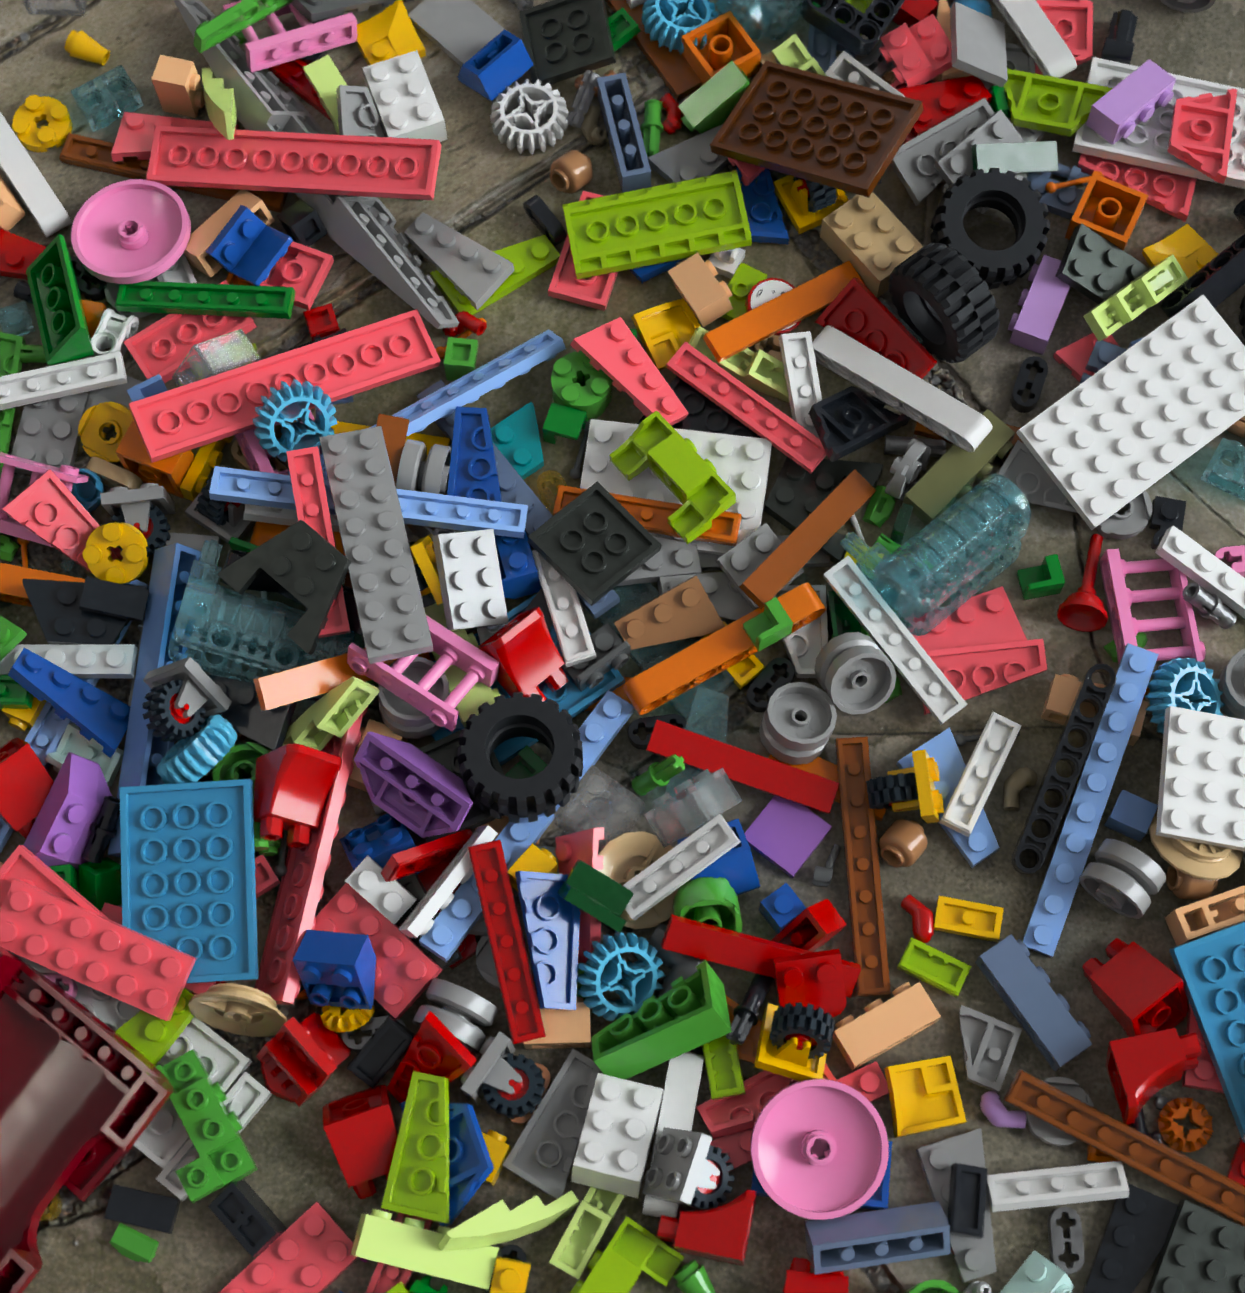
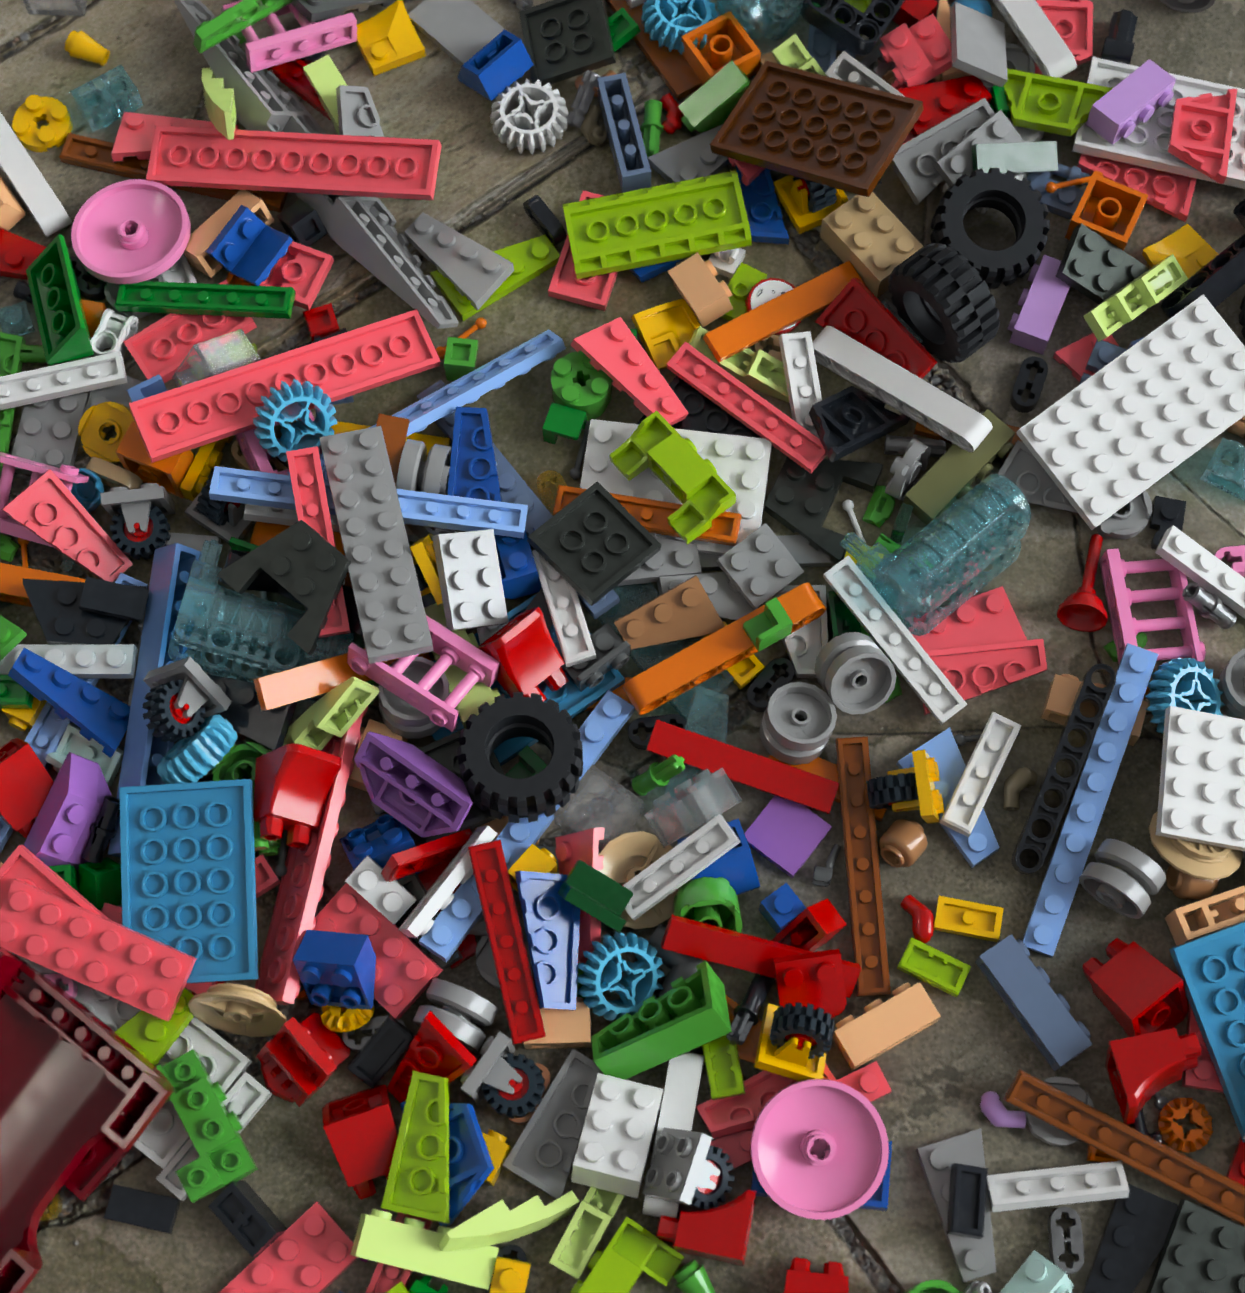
(134, 552): yellow plate -> none
(134, 1244): bright green piece -> none
(178, 86): light nougat brick -> none
(405, 98): white brick -> none
(466, 322): red arm -> none
(519, 440): teal wing -> none
(571, 171): medium nougat head -> none
(807, 539): dark orange tile -> none
(877, 1237): sand blue brick -> none
(924, 1096): yellow plate -> none
(986, 1047): light grey wing -> none
(1041, 579): green panel -> none
(1131, 815): medium blue panel -> none

